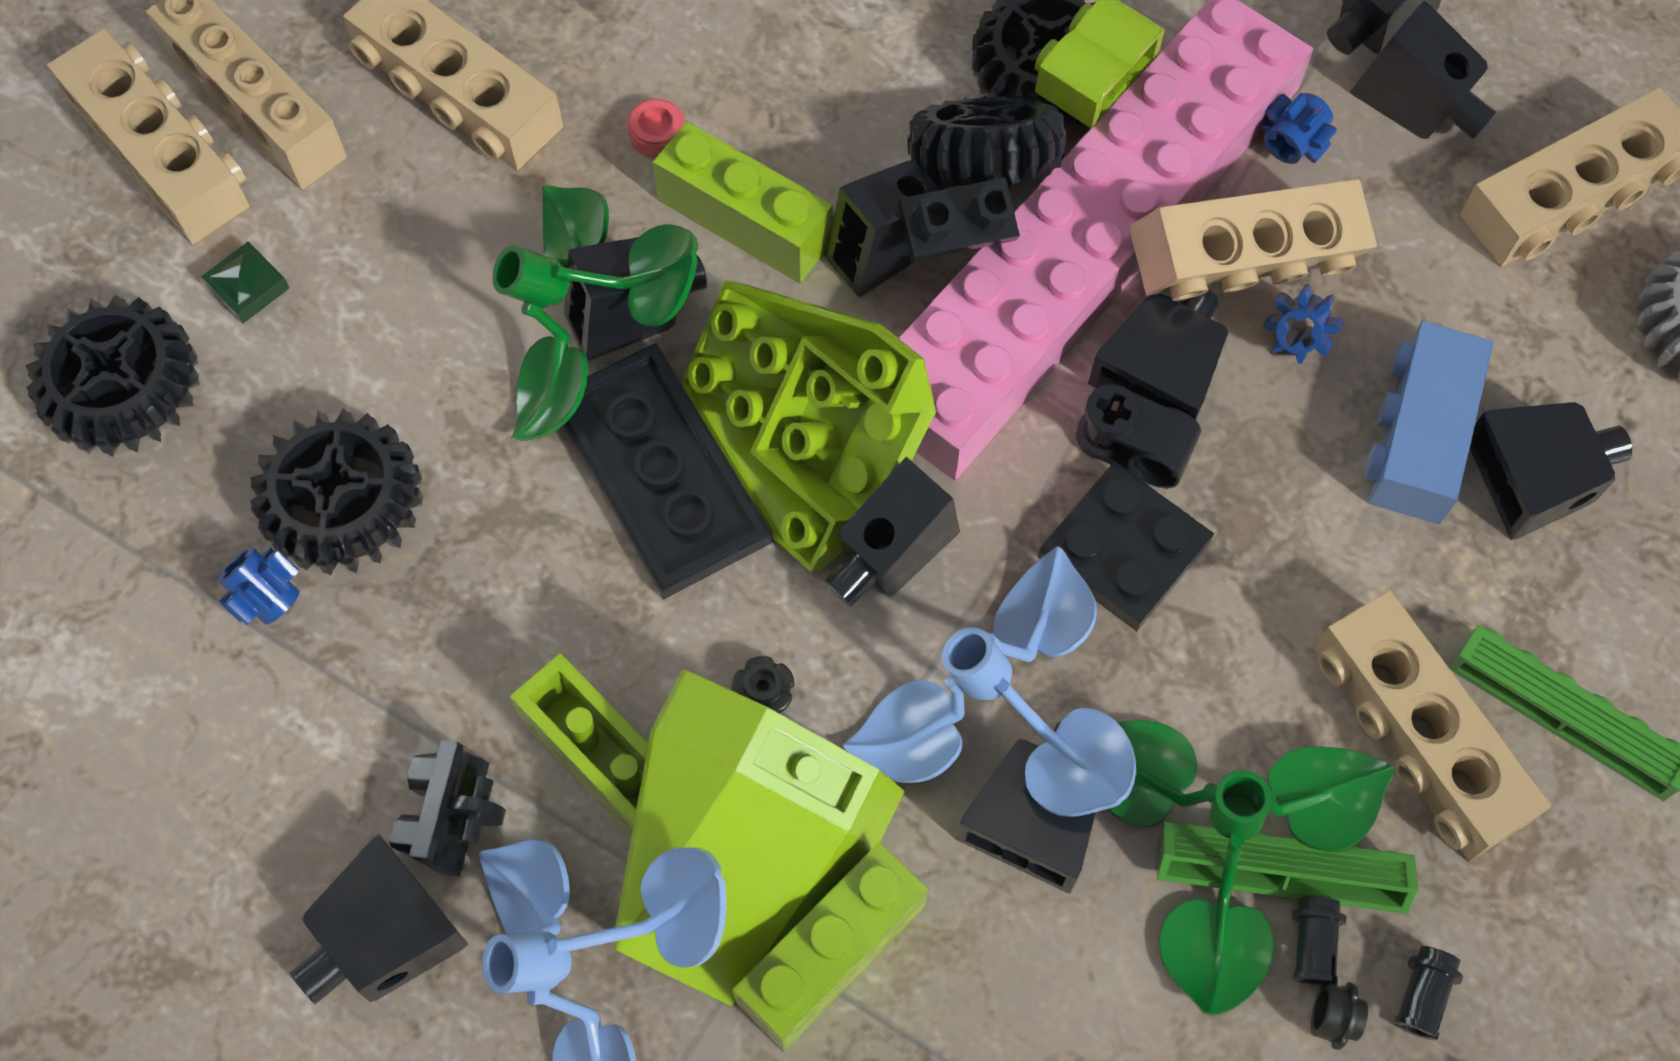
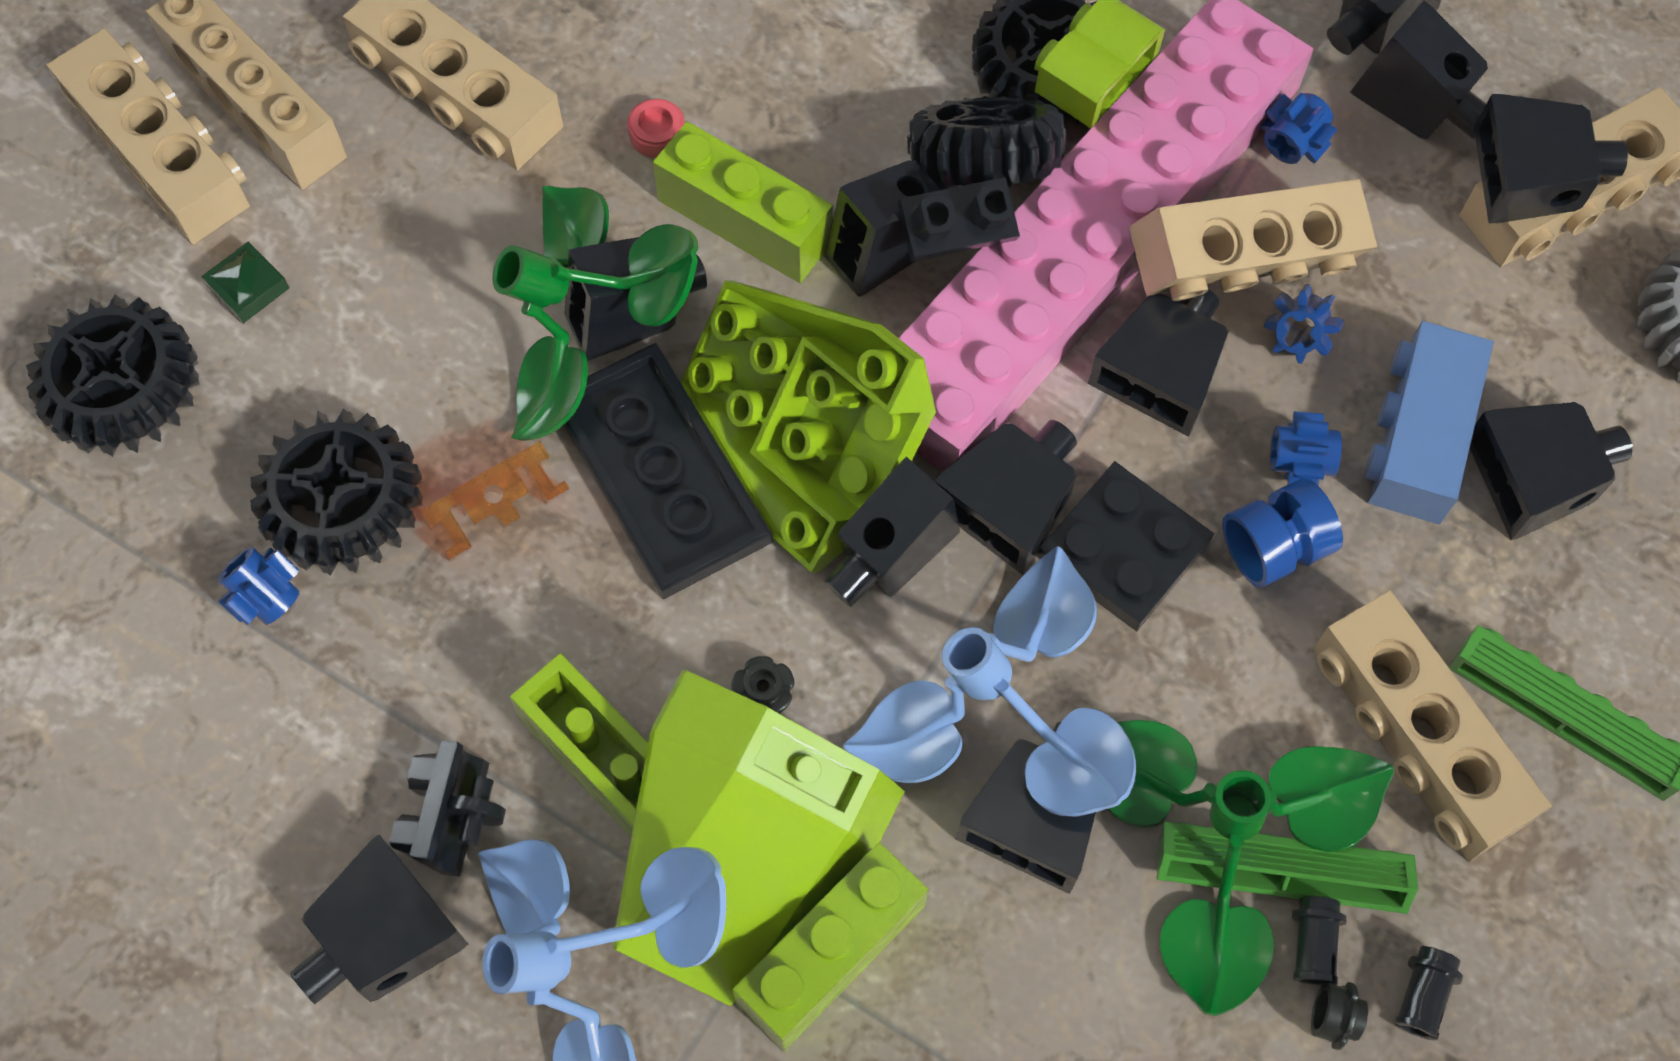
(499, 479): none -> clear orange piece
(1012, 489): none -> black torso
(1144, 436): black piece -> none
(1289, 530): none -> blue wheel
(1305, 448): none -> blue gear
(1540, 157): none -> black torso

